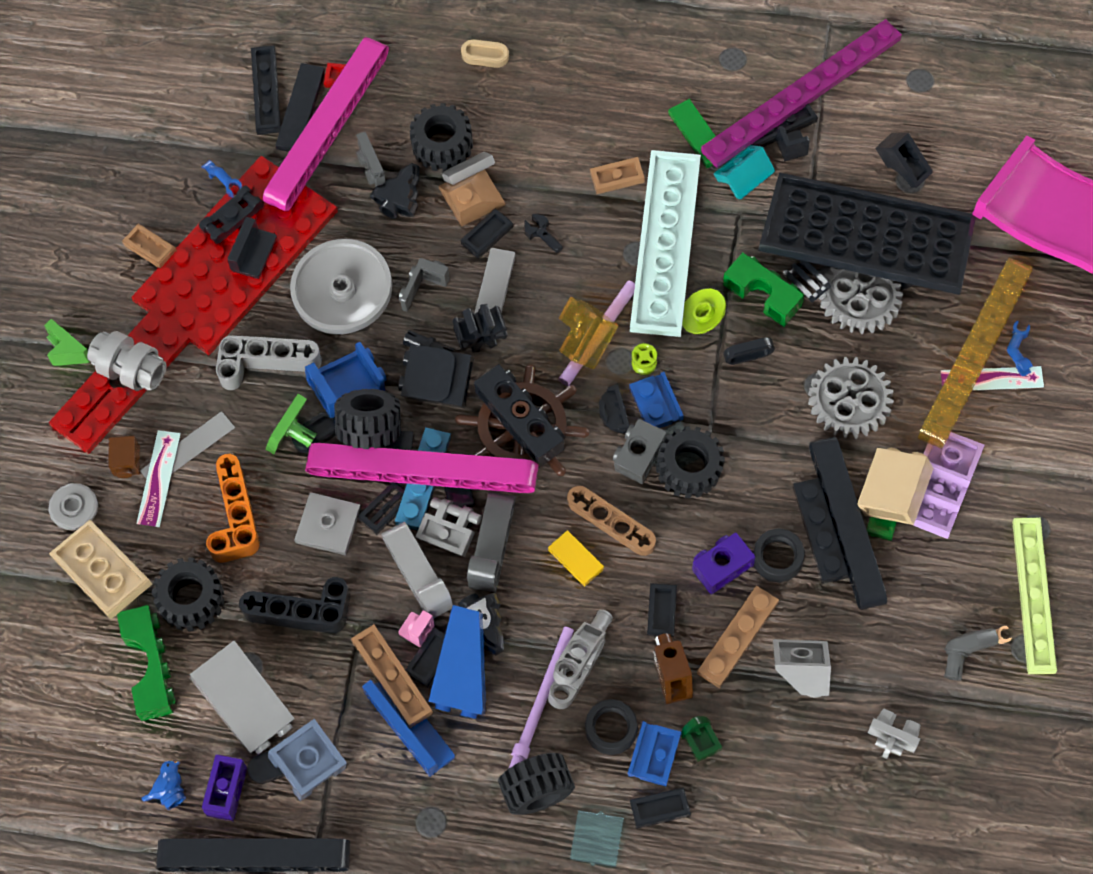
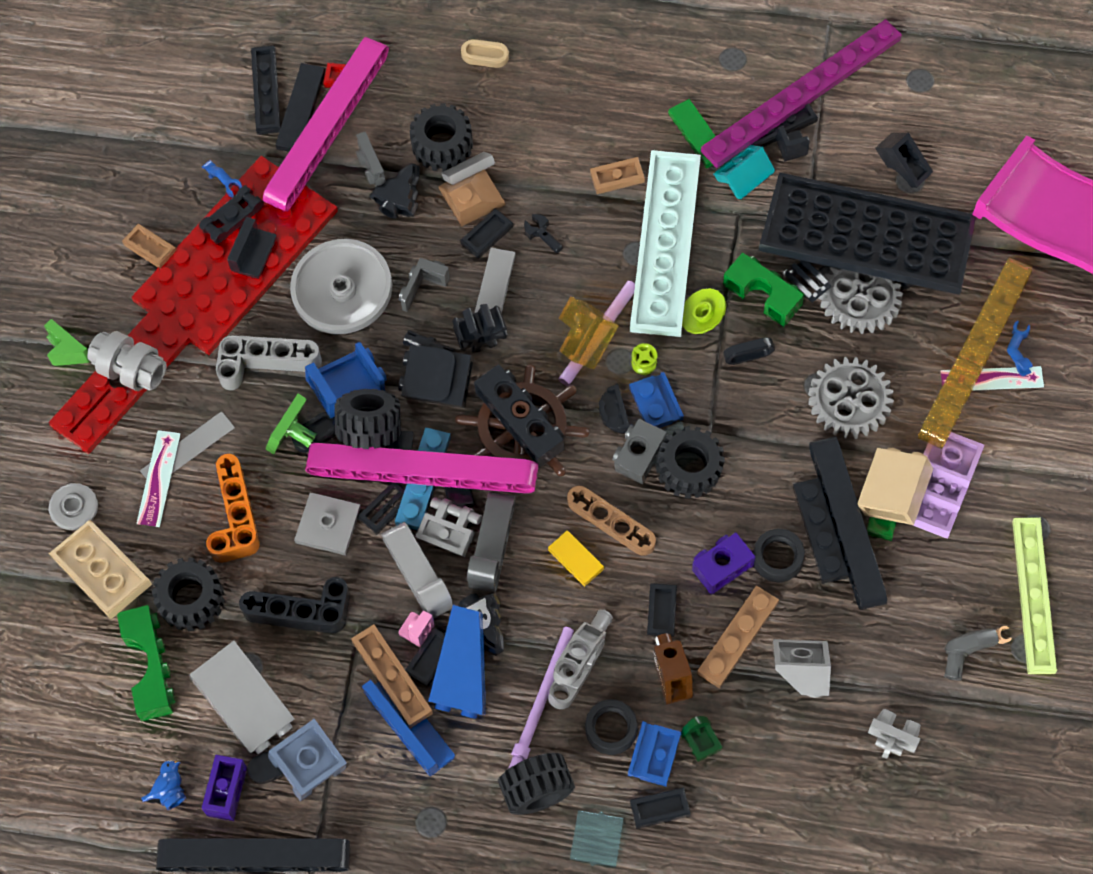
(124, 456): reddish brown brick -> none

